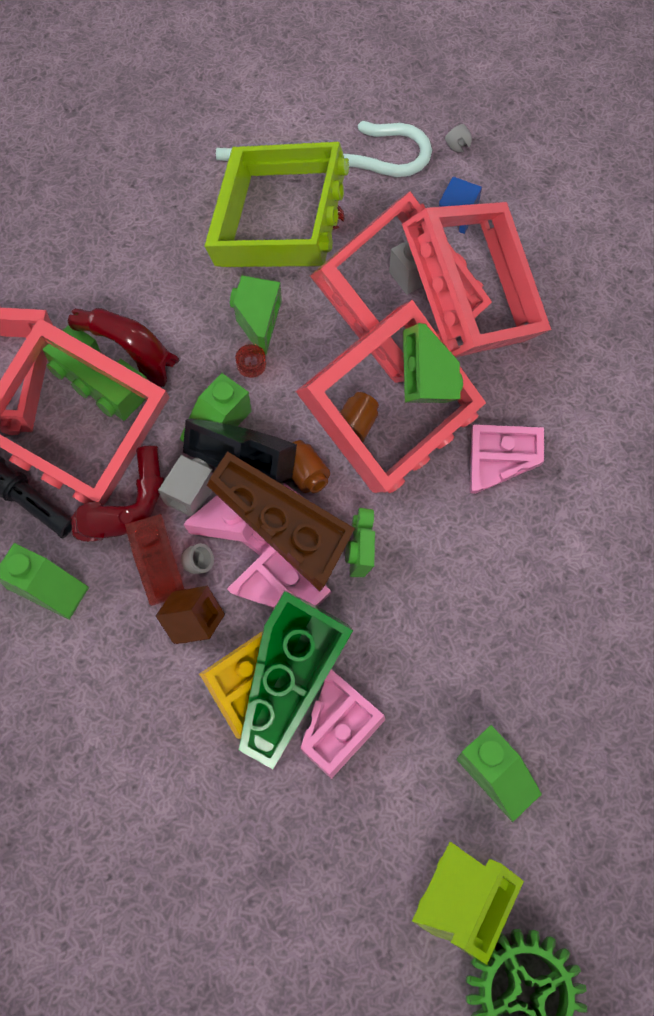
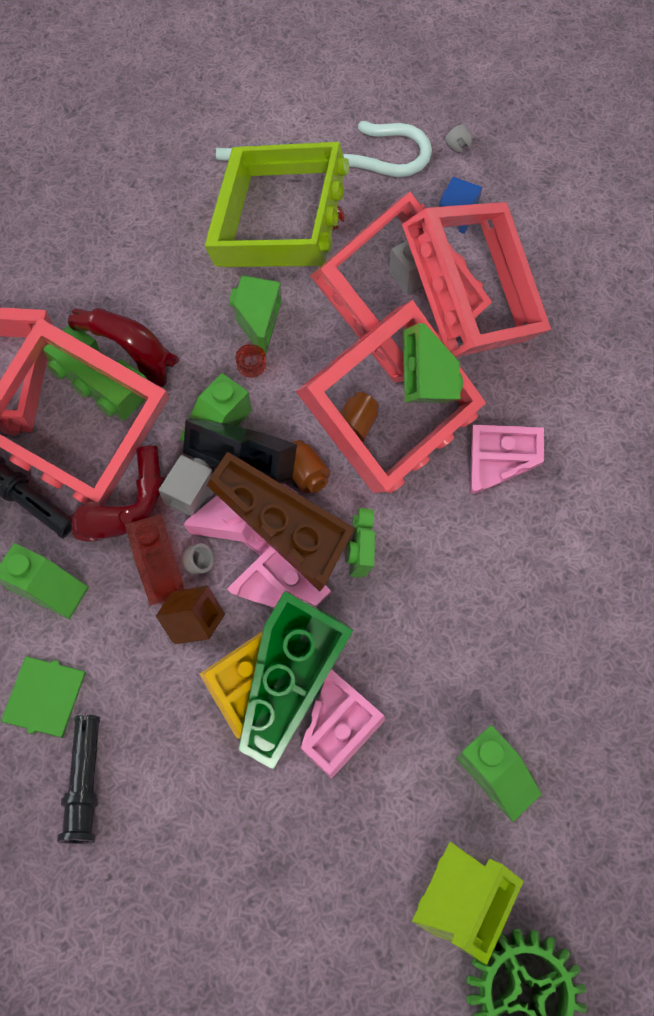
(43, 697): none -> bright green piece
(80, 799): none -> black pin

